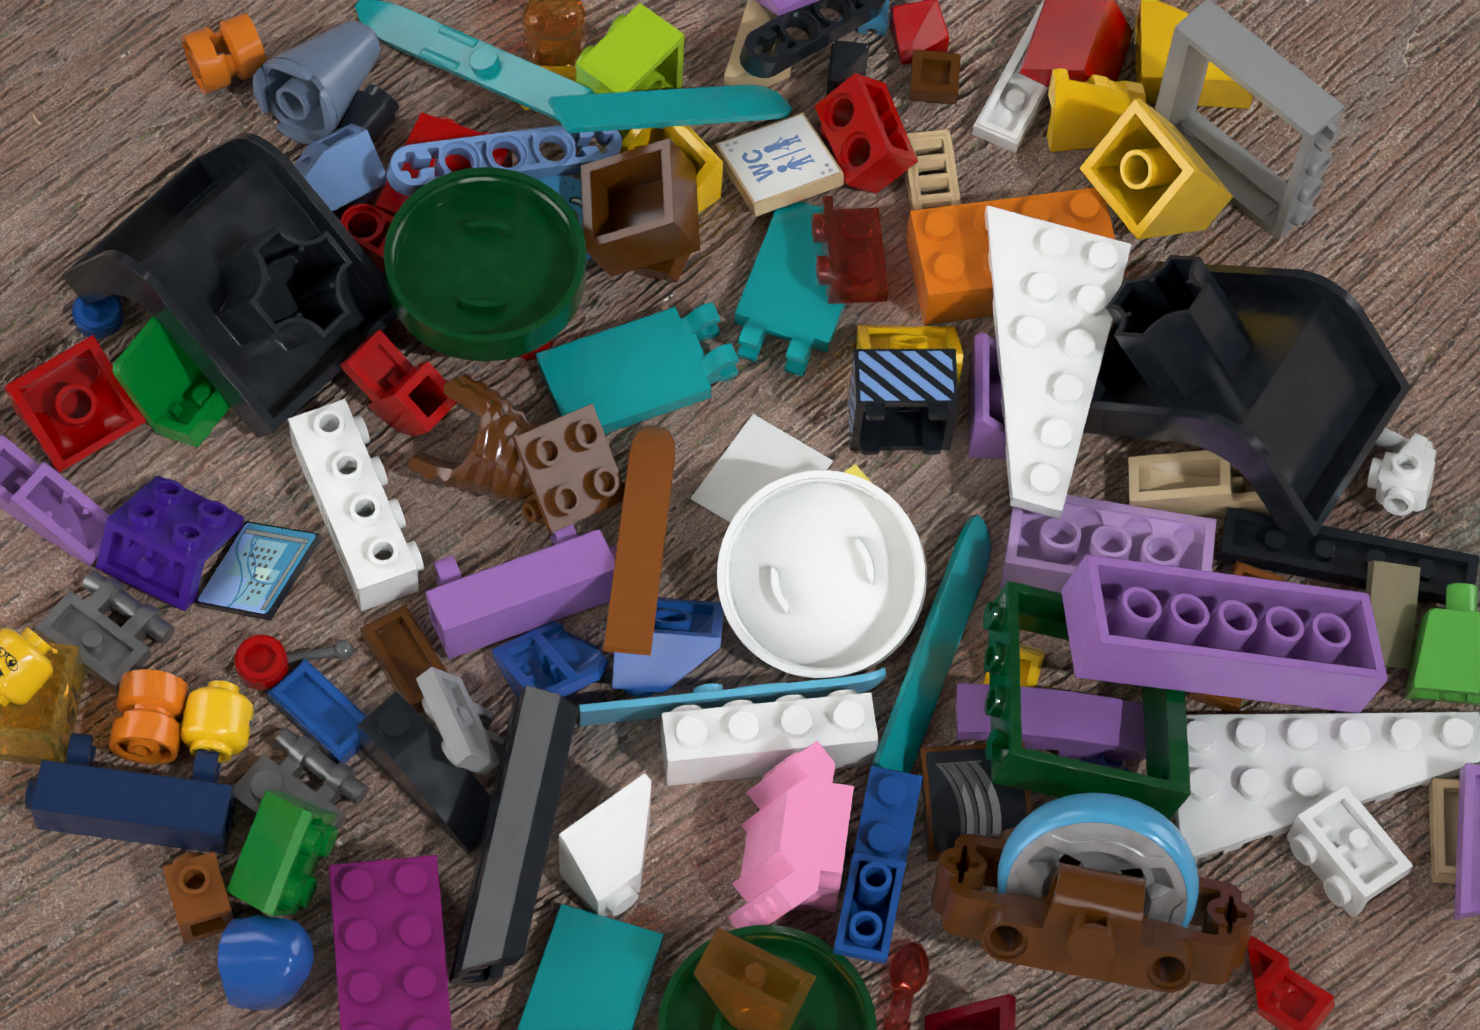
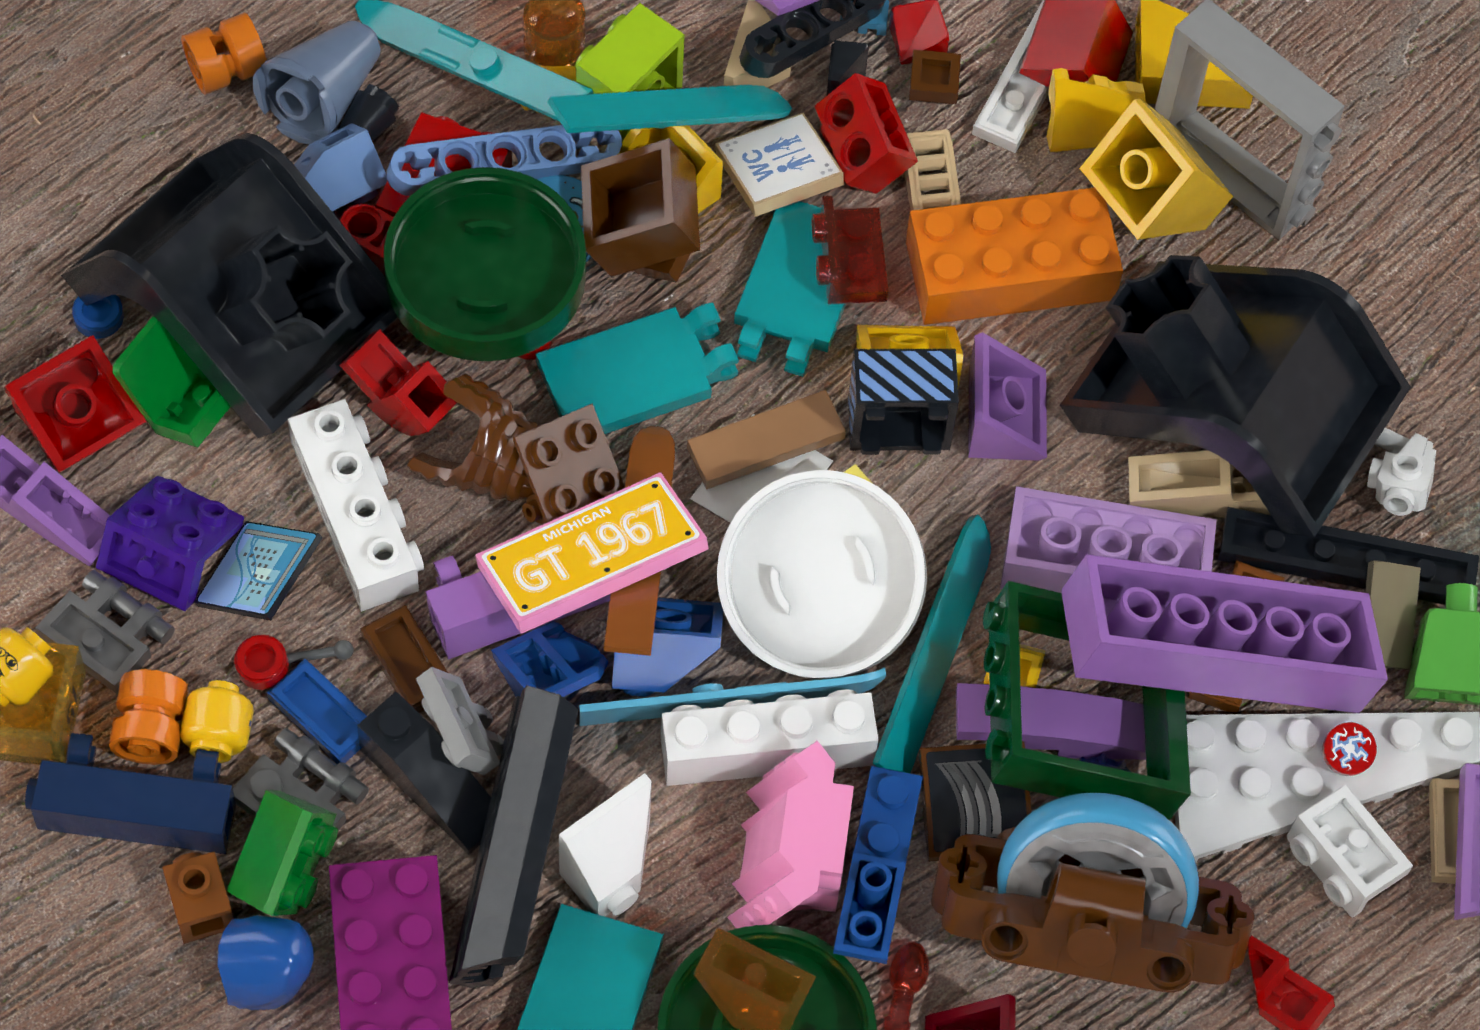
(591, 552): none -> tile
(766, 439): none -> medium nougat tile
(1049, 344): white wing -> none
(1349, 749): none -> red tile

